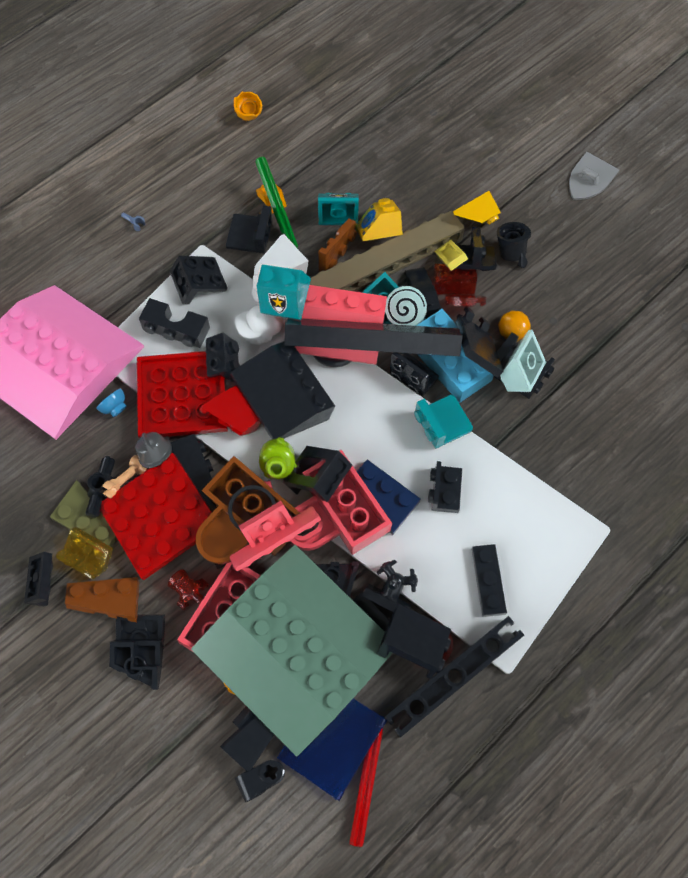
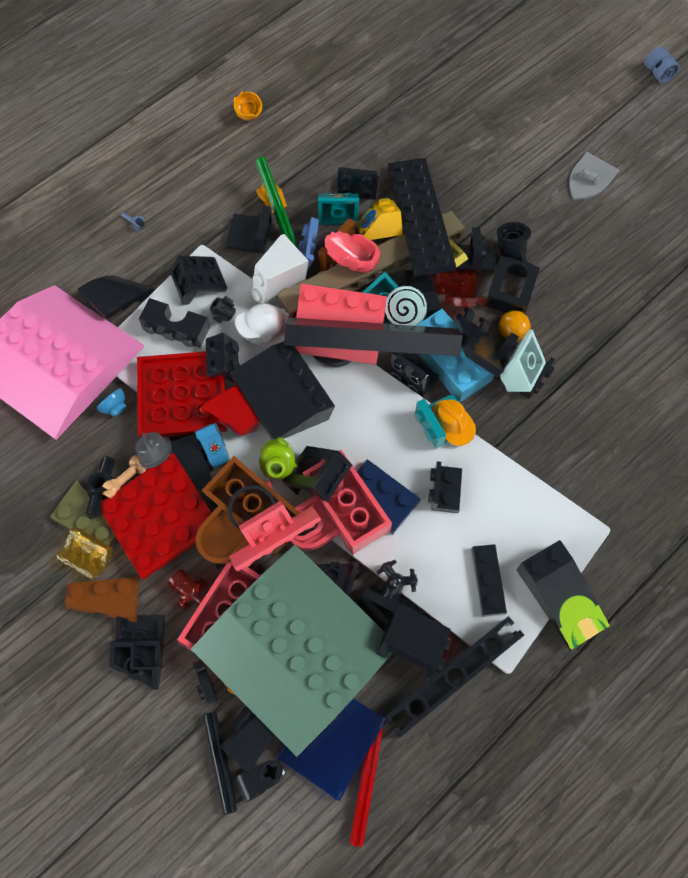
(39, 579): black bracket -> none
(112, 293): none -> black slope
(205, 689): none -> black plate
(213, 444): none -> dark azure leg
(220, 763): none -> black axle
(222, 309): none -> black gear
(282, 291): teal slope -> none
(307, 246): none -> medium blue wing
(353, 251): none -> coral hair
(358, 182): none -> black bracket
(421, 217): none -> black plate
(455, 422): none -> light orange piece
(481, 209): yellow slope -> none
(506, 302): none -> black panel
(563, 594): none -> black slope
(662, 64): none -> sand blue wheel

